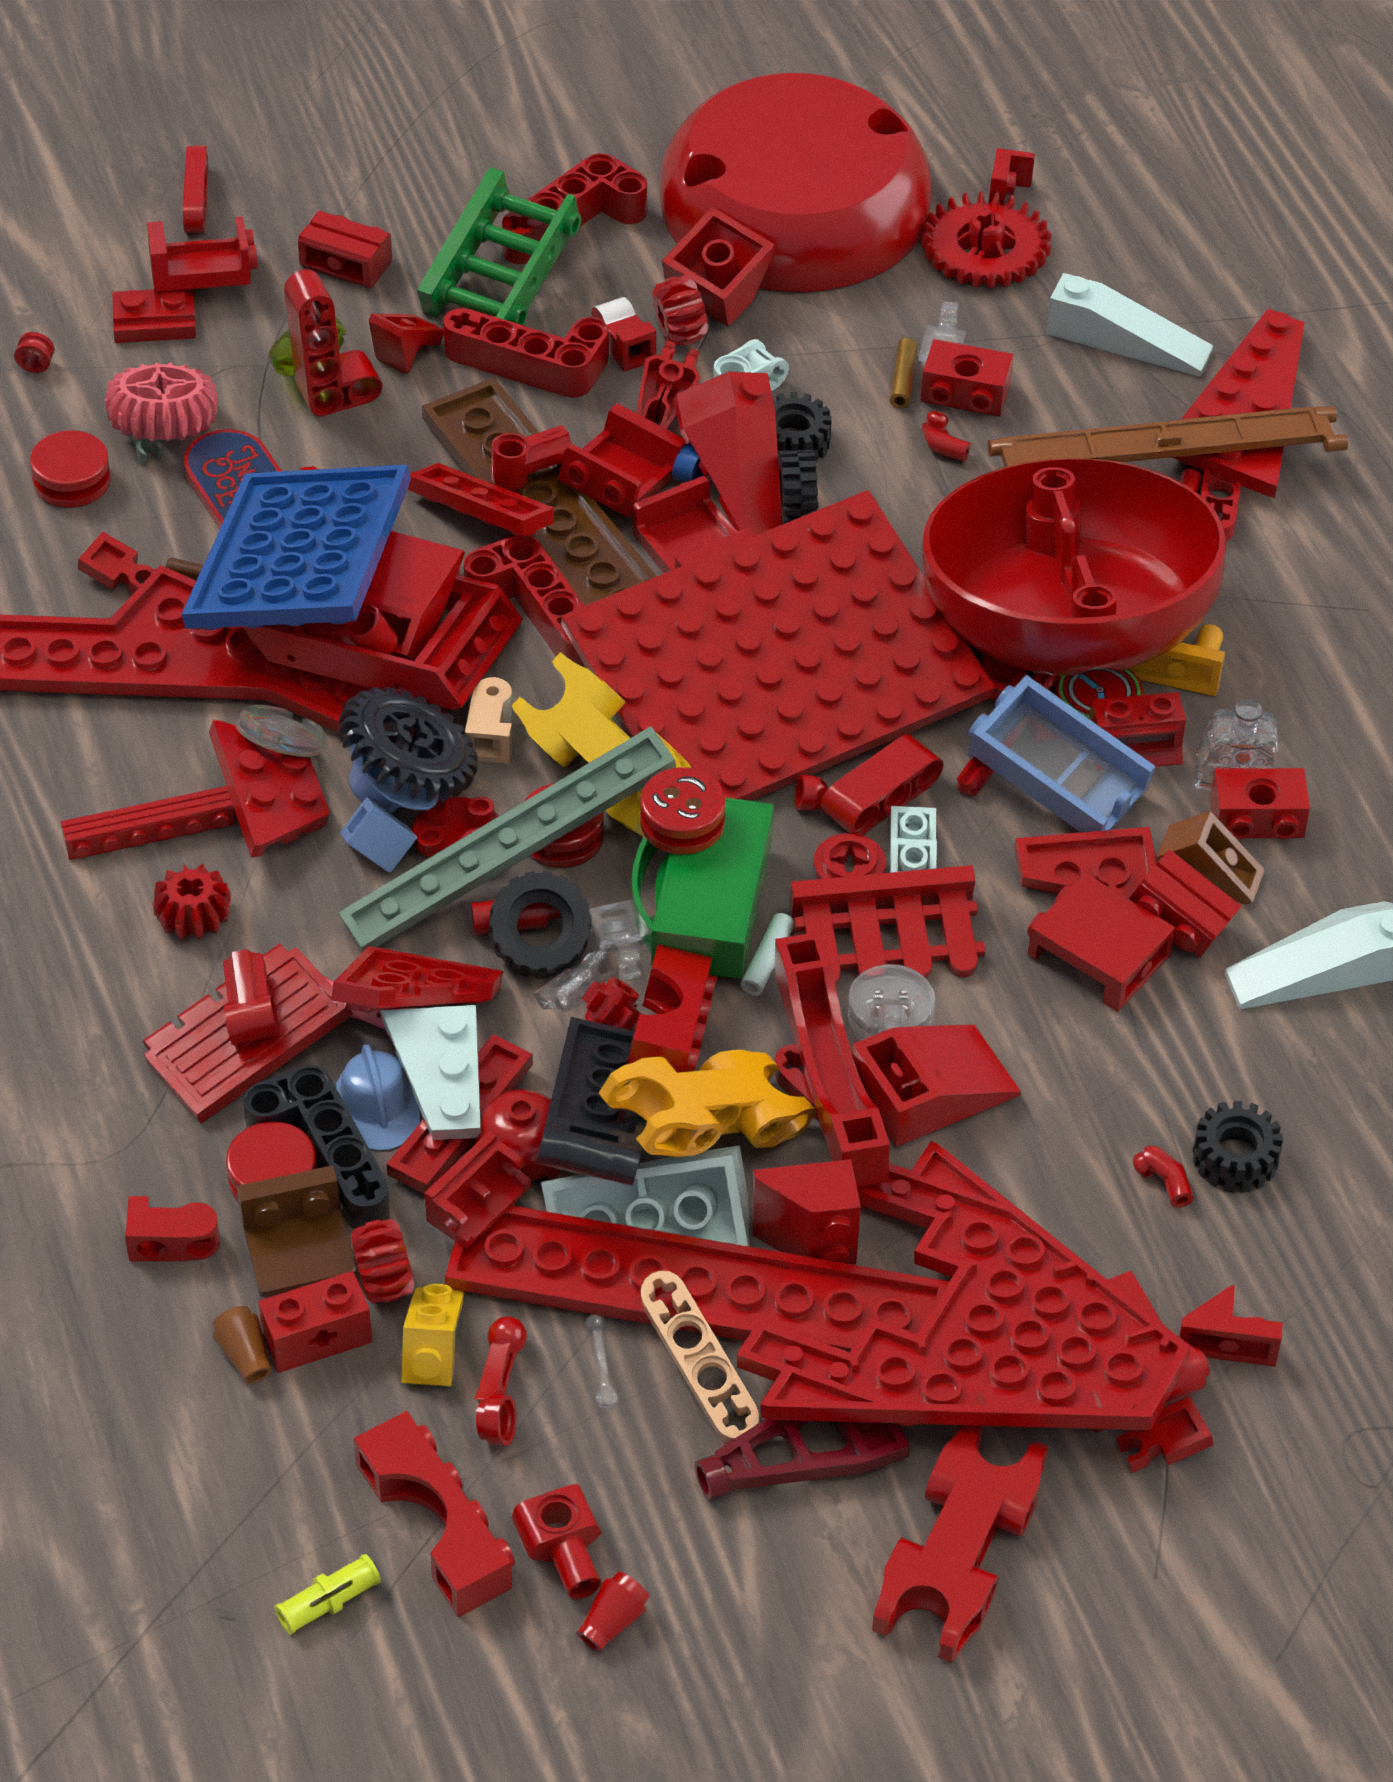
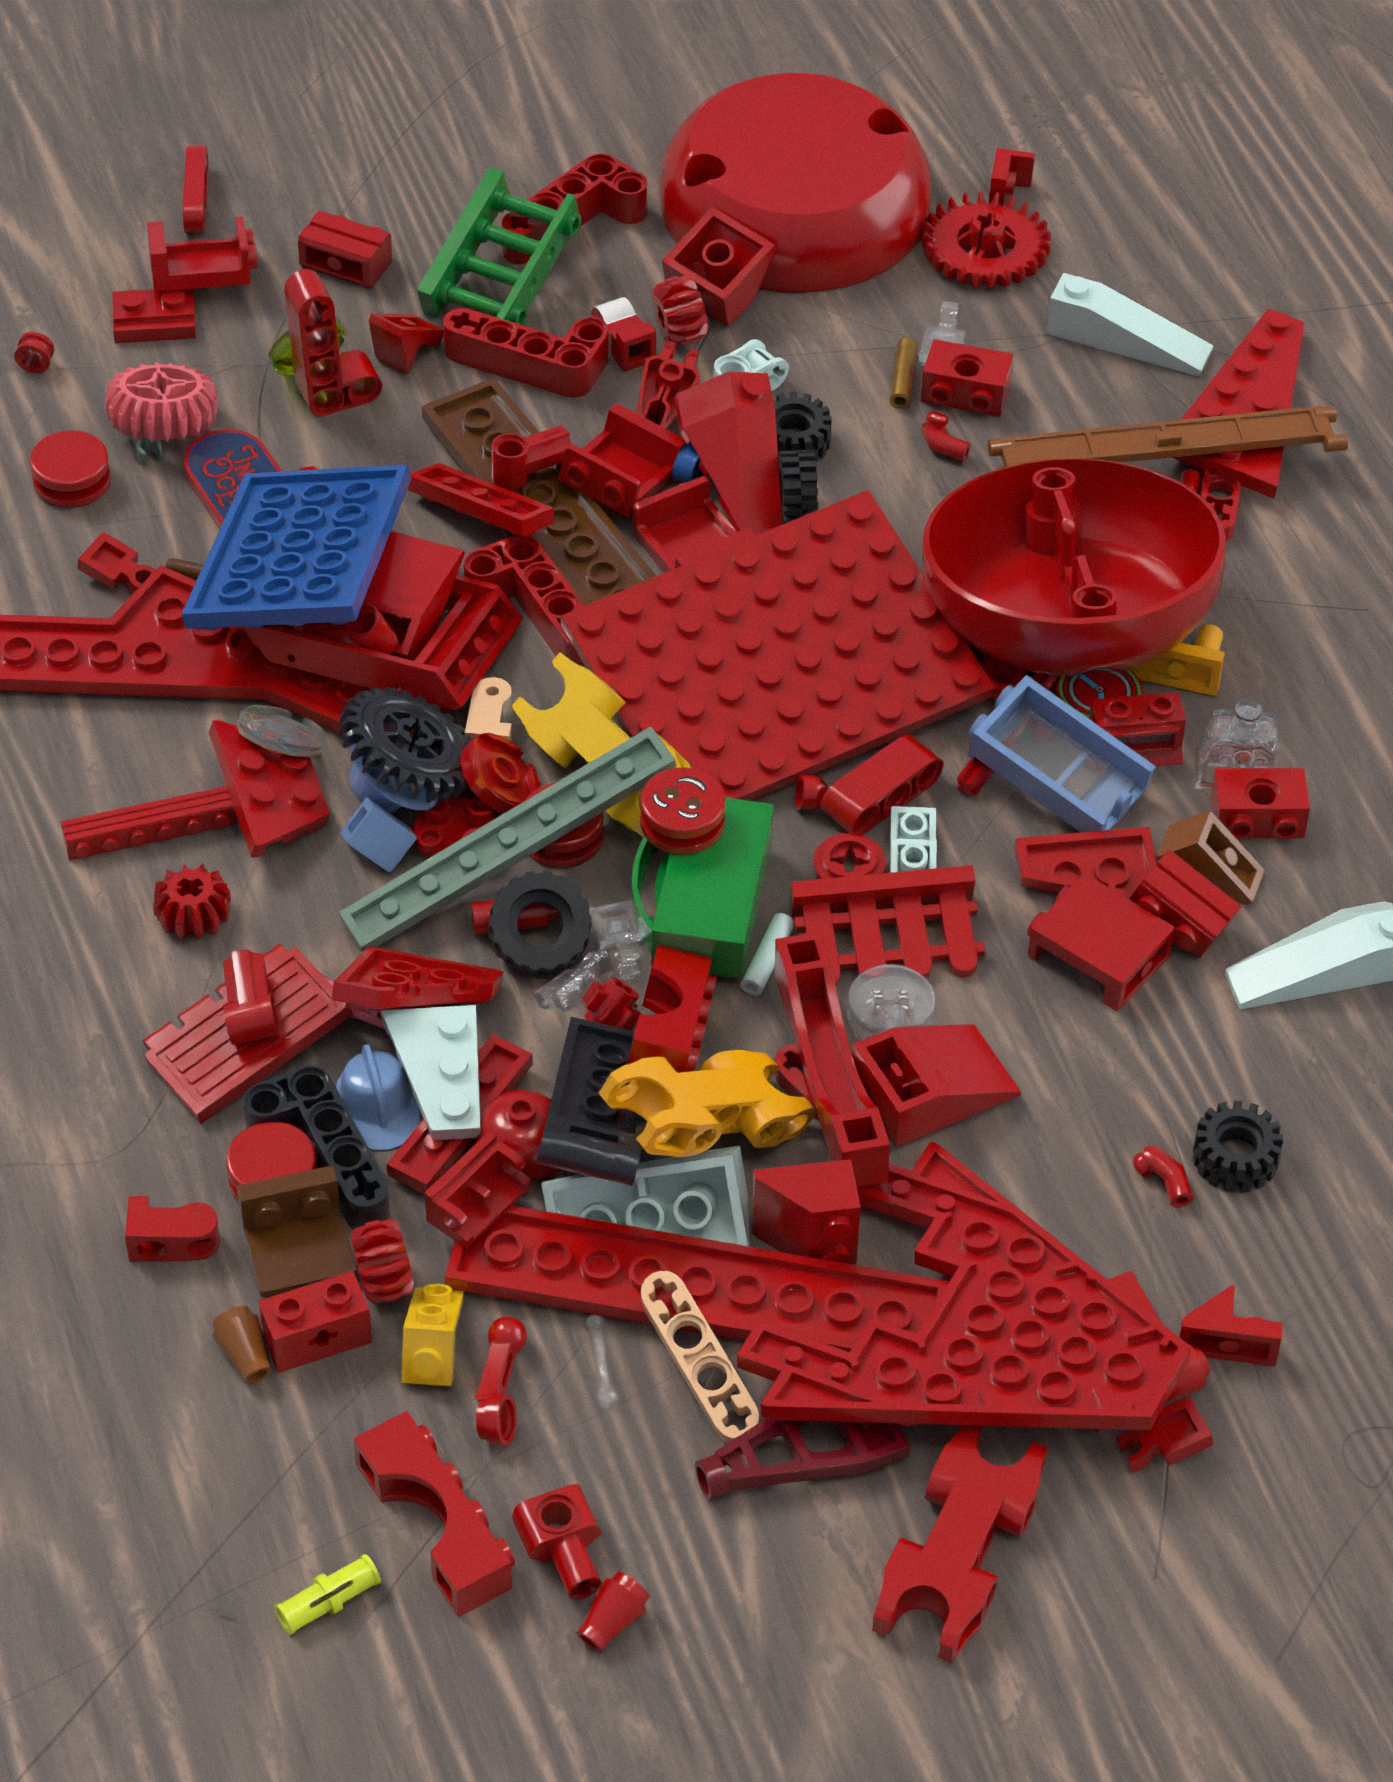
(497, 772): none -> red tile

